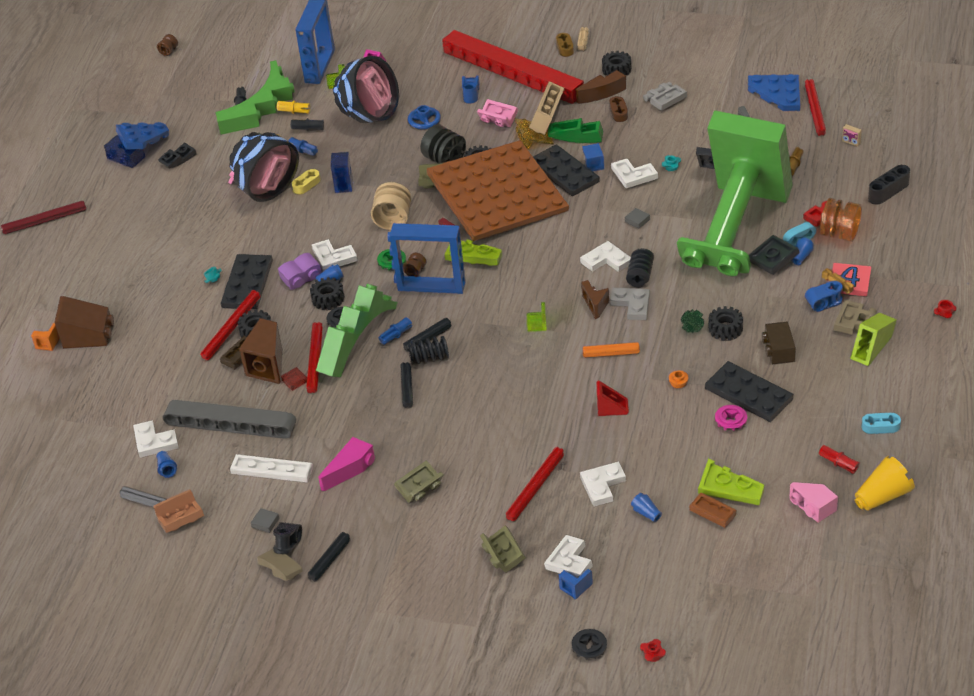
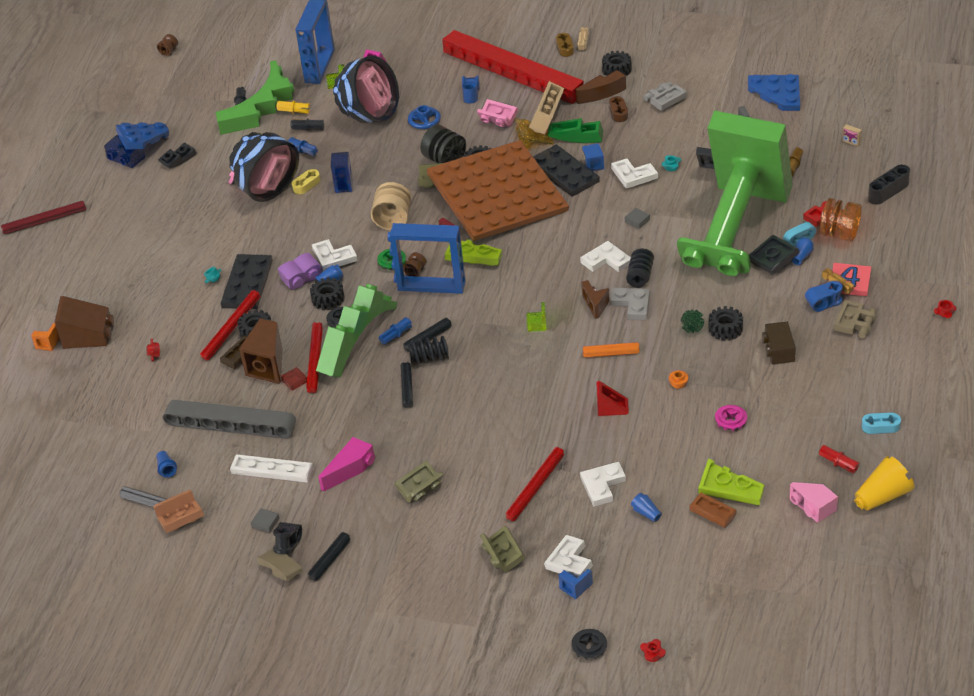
(151, 443): white plate -> none
(153, 349): none -> red plate
(749, 391): black plate -> none
(815, 107): red axle -> none
(872, 338): lime slope -> none

